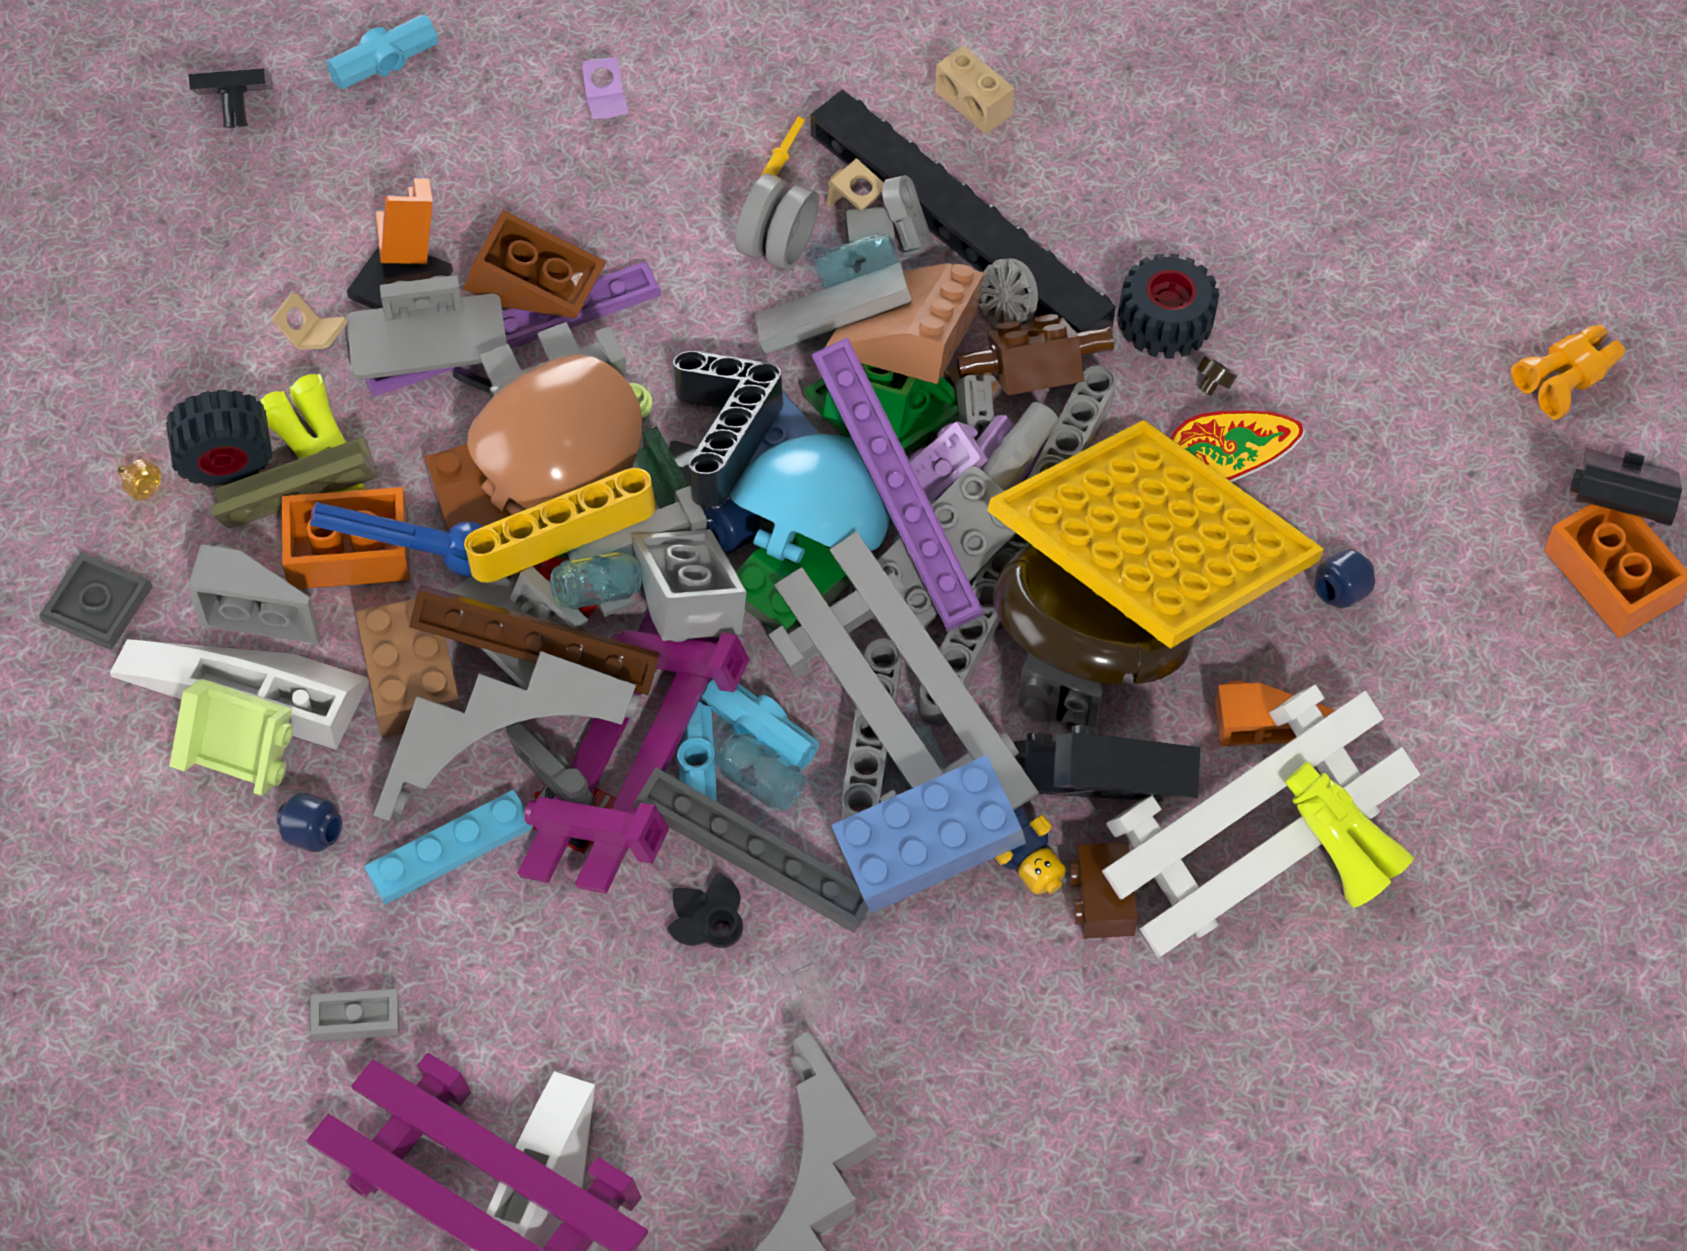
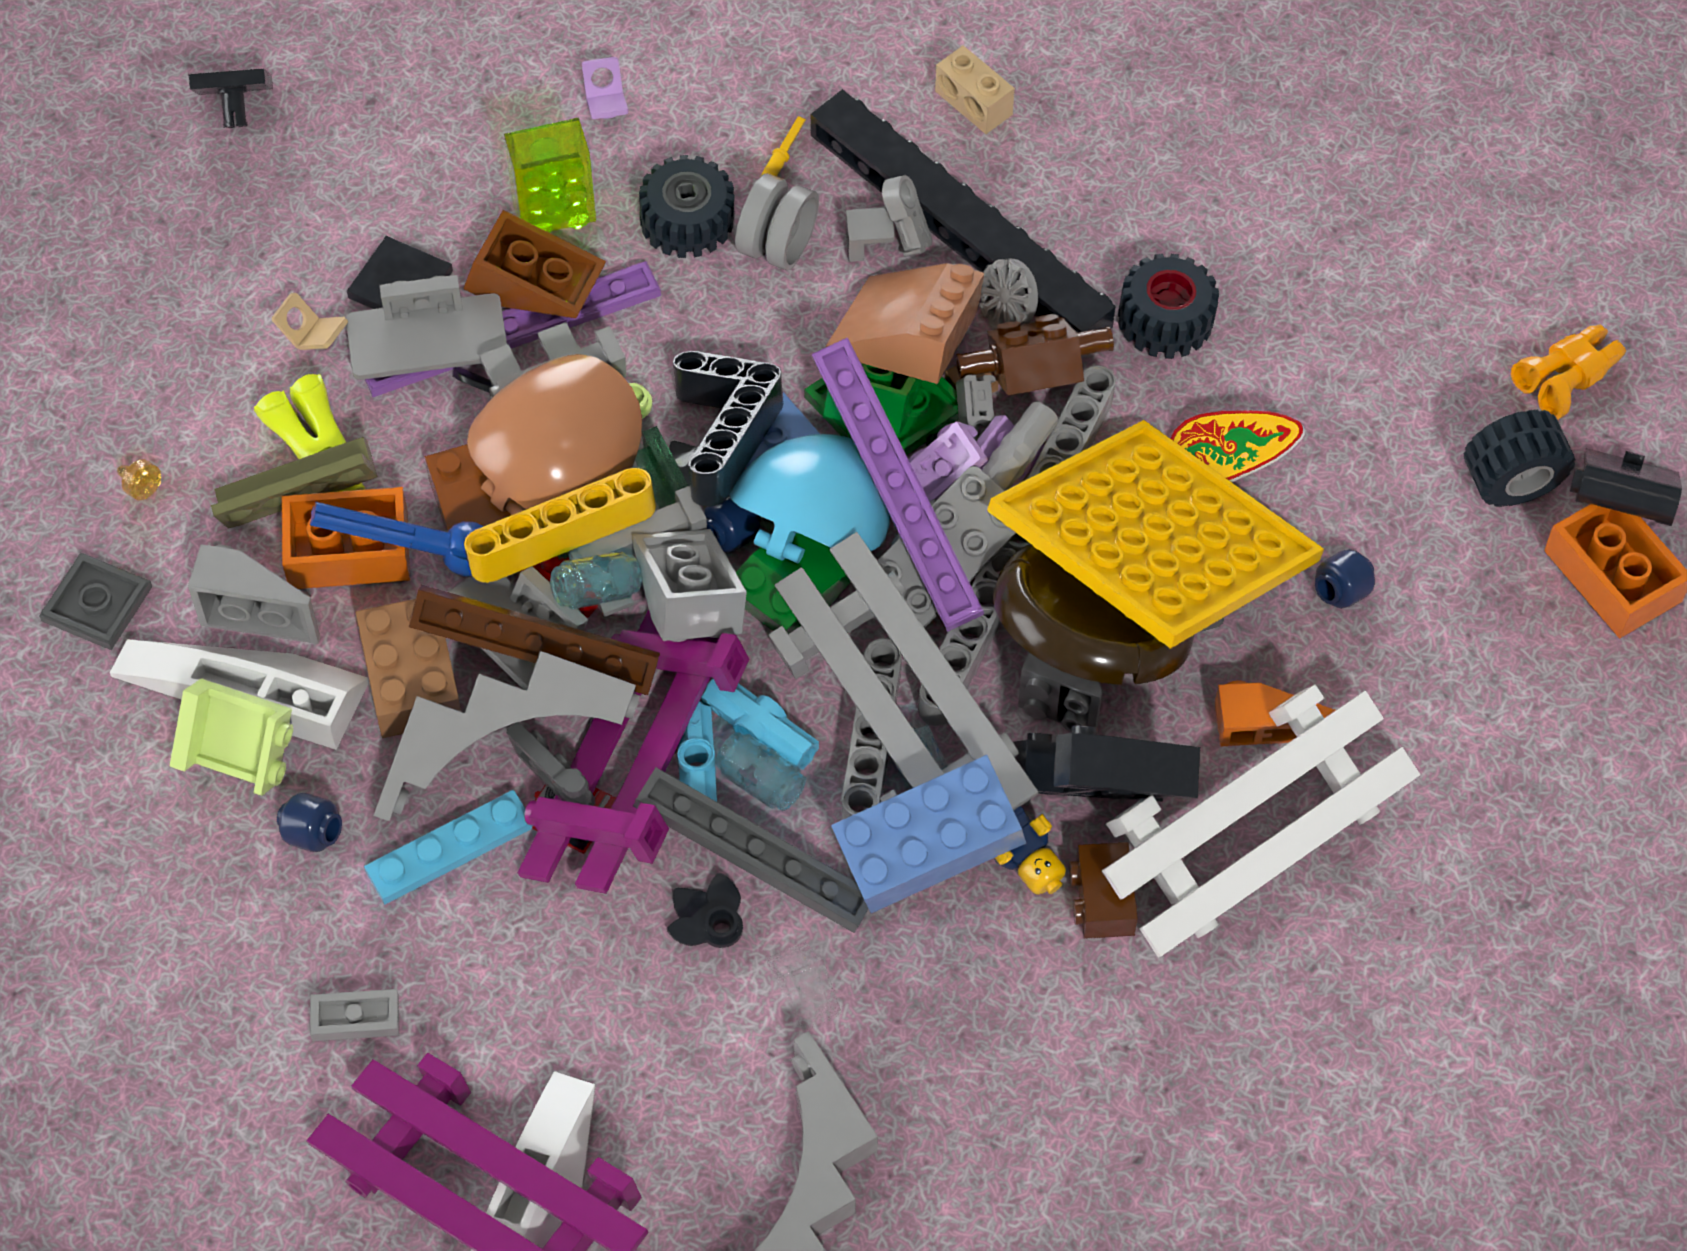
(218, 437): black wheel -> none
(382, 51): medium azure piece -> none
(405, 225): orange panel -> none
(551, 175): none -> clear neon green brick
(686, 206): none -> black wheel
(832, 308): light grey tile -> none
(836, 262): clear light blue piece -> none
(845, 180): tan bracket -> none
(1215, 374): dark brown tile -> none
(1356, 845): neon yellow piece -> none
(1519, 458): none -> black wheel

